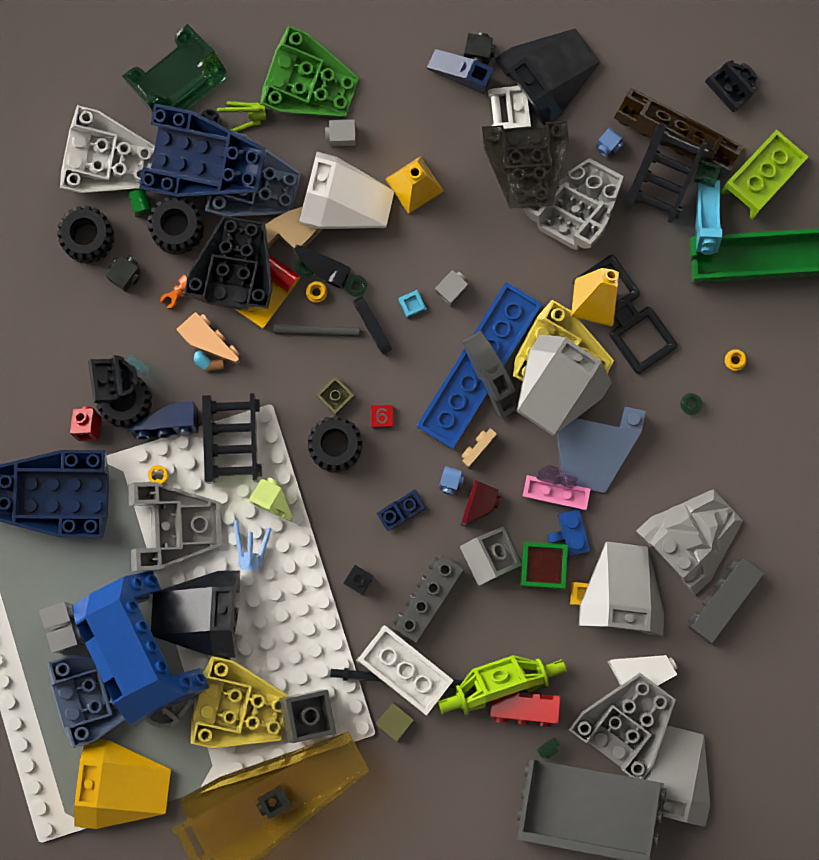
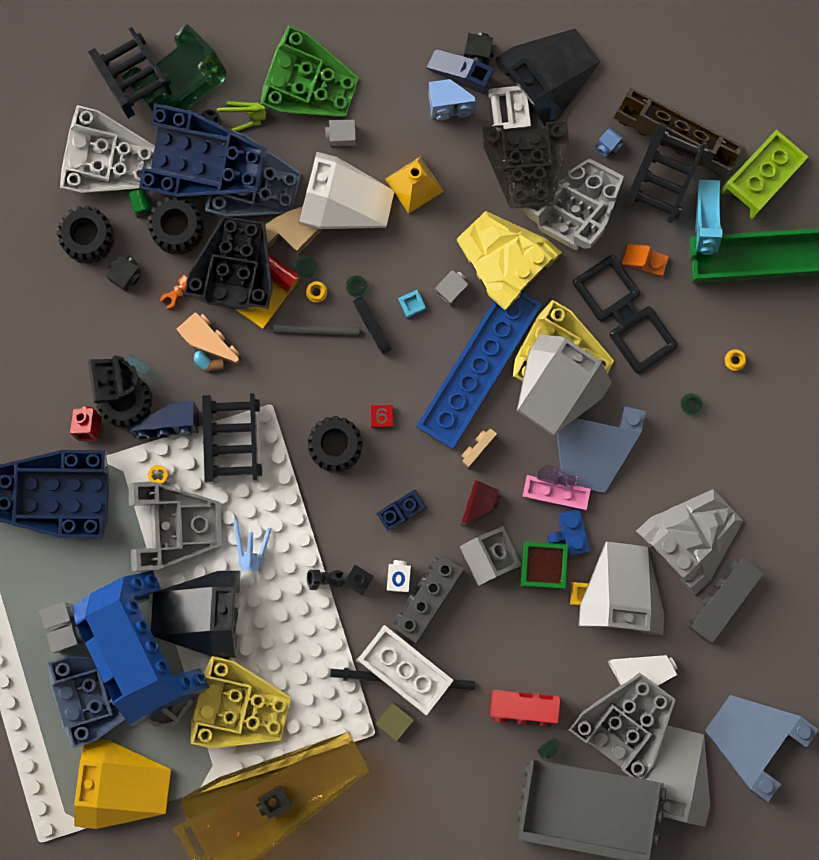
(118, 88): none -> black fence
(271, 498): yellowish green slope -> none
(307, 716): dark grey brick -> none
(315, 578): none -> black piece
(328, 269): black piece -> none
(335, 395): olive piece -> none
(398, 577): none -> white brick
(449, 99): none -> light blue slope
(451, 480): medium blue plate -> none
(492, 373): dark grey slope -> none
(500, 680): lime plate -> none
(505, 256): none -> light yellow wedge
(596, 296): yellow slope -> none
(643, 259): none -> orange slope
(707, 173): clear green plate -> none
(733, 84): black slope -> none
(751, 735): none -> sand blue wedge

